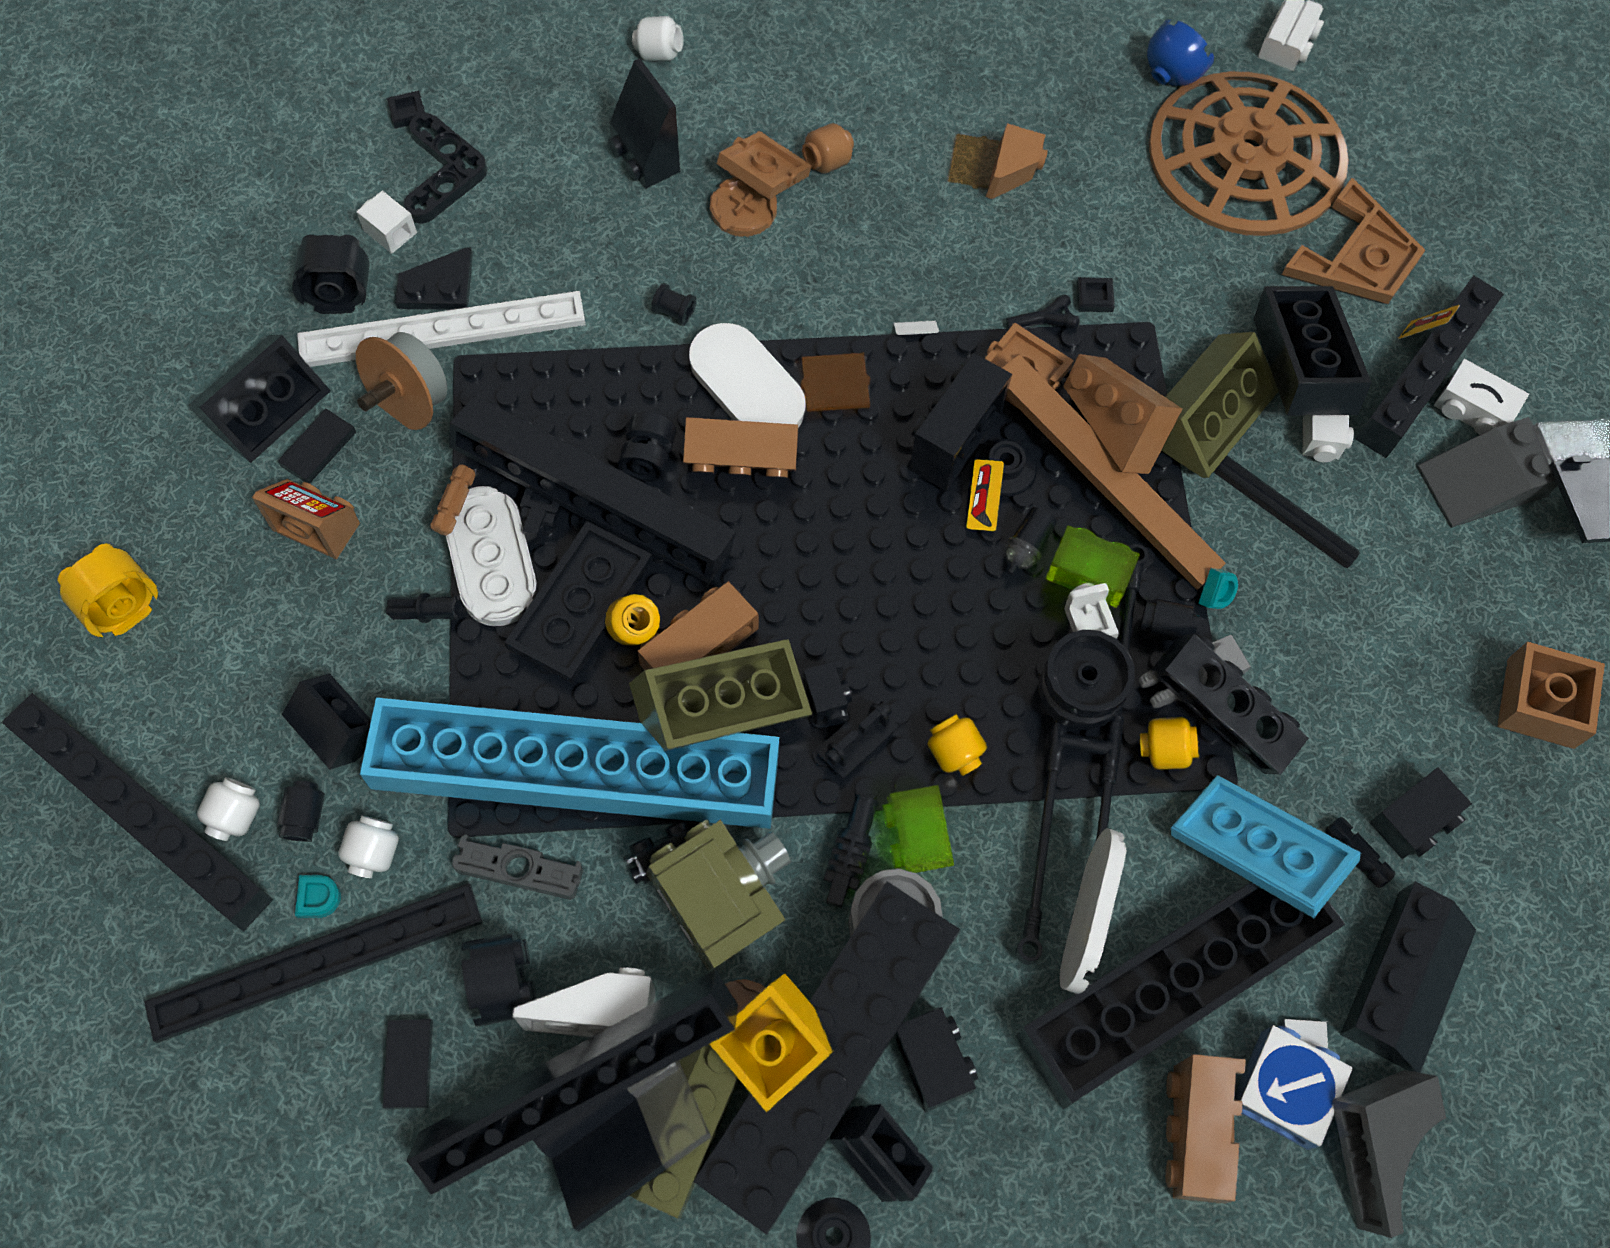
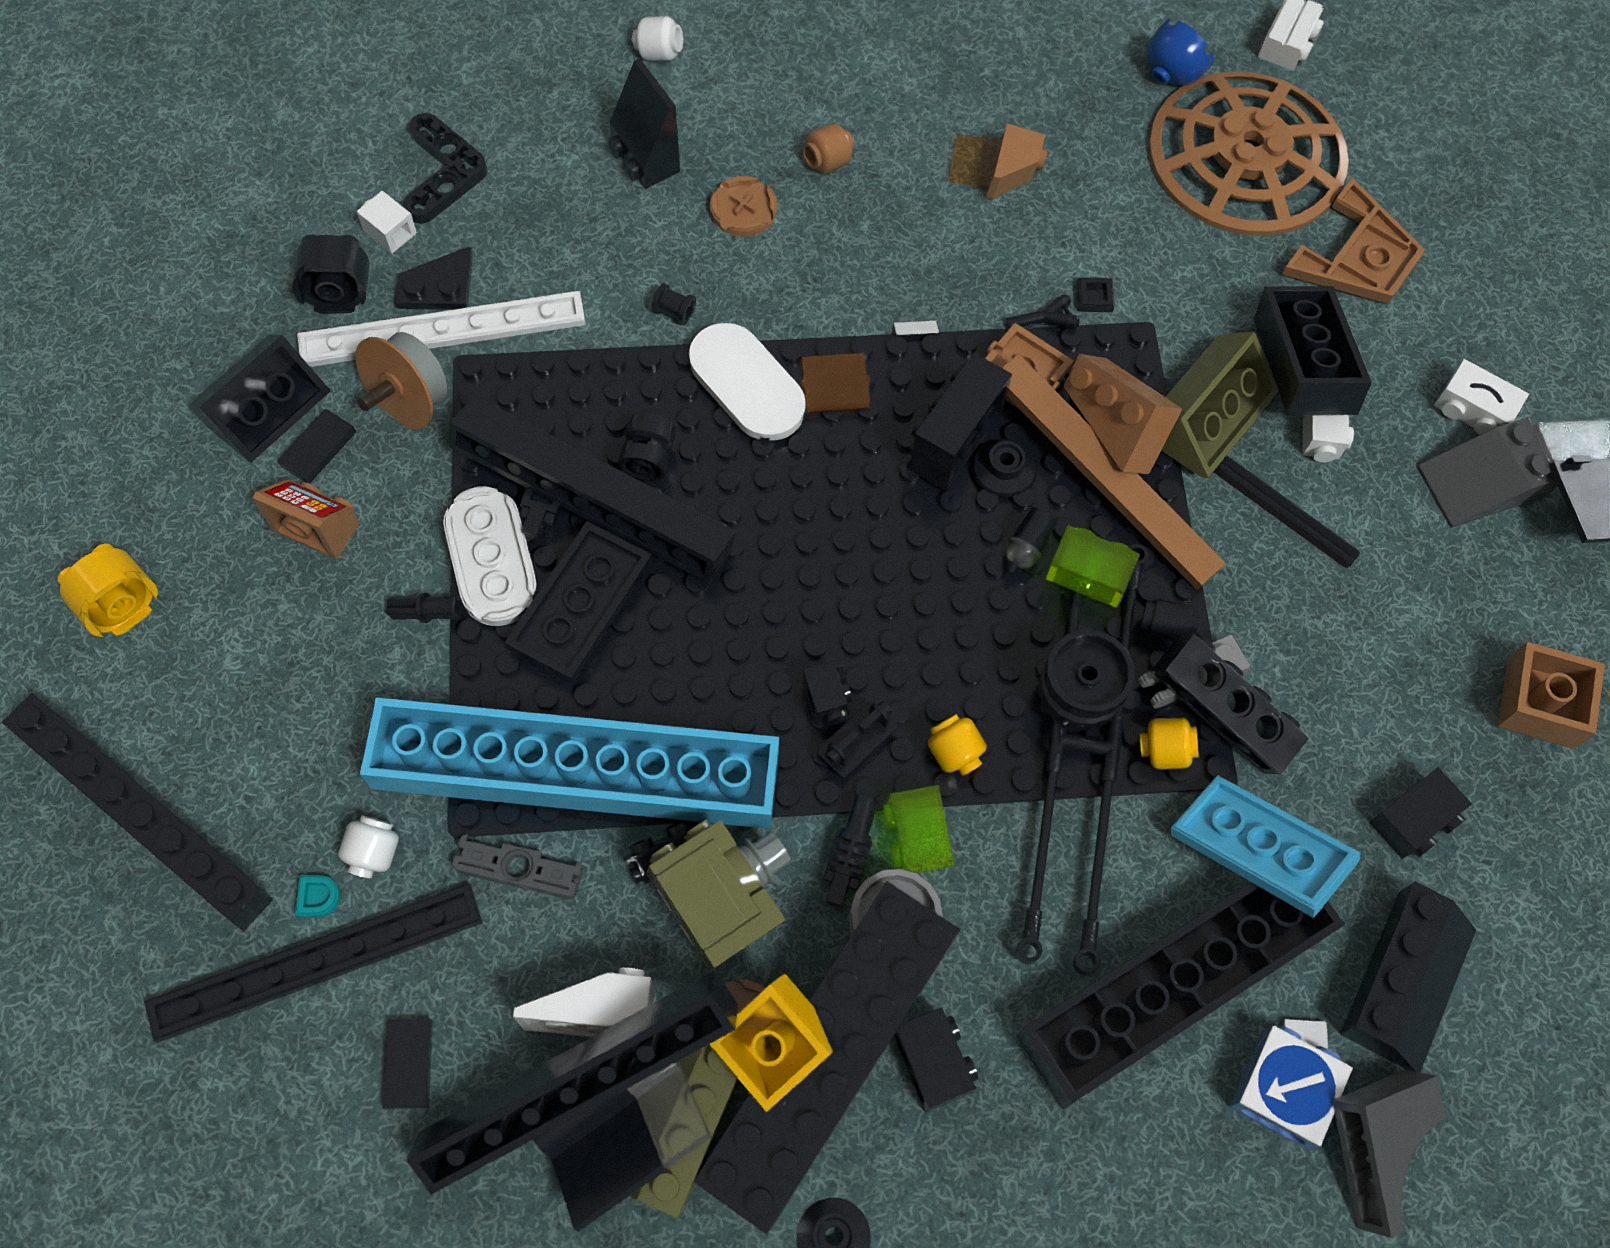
(228, 809): white head -> none
(300, 811): black brick -> none
(328, 720): black brick -> none
(405, 107): black tile -> none
(453, 500): medium nougat axle -> none
(496, 977): black brick -> none
(645, 620): yellow head -> none
(706, 630): medium nougat brick -> none
(720, 695): olive slope -> none
(740, 446): medium nougat brick -> none
(763, 164): medium nougat plate -> none
(881, 1153): black brick -> none
(985, 495): yellow sticker -> none
(1089, 610): white bracket -> none
(1093, 910): white tile -> none
(1203, 1128): medium nougat wedge -> none
(1219, 589): teal tile -> none
(1379, 873): black axle -> none
(1429, 321): sticker -> none
(1429, 368): black brick -> none

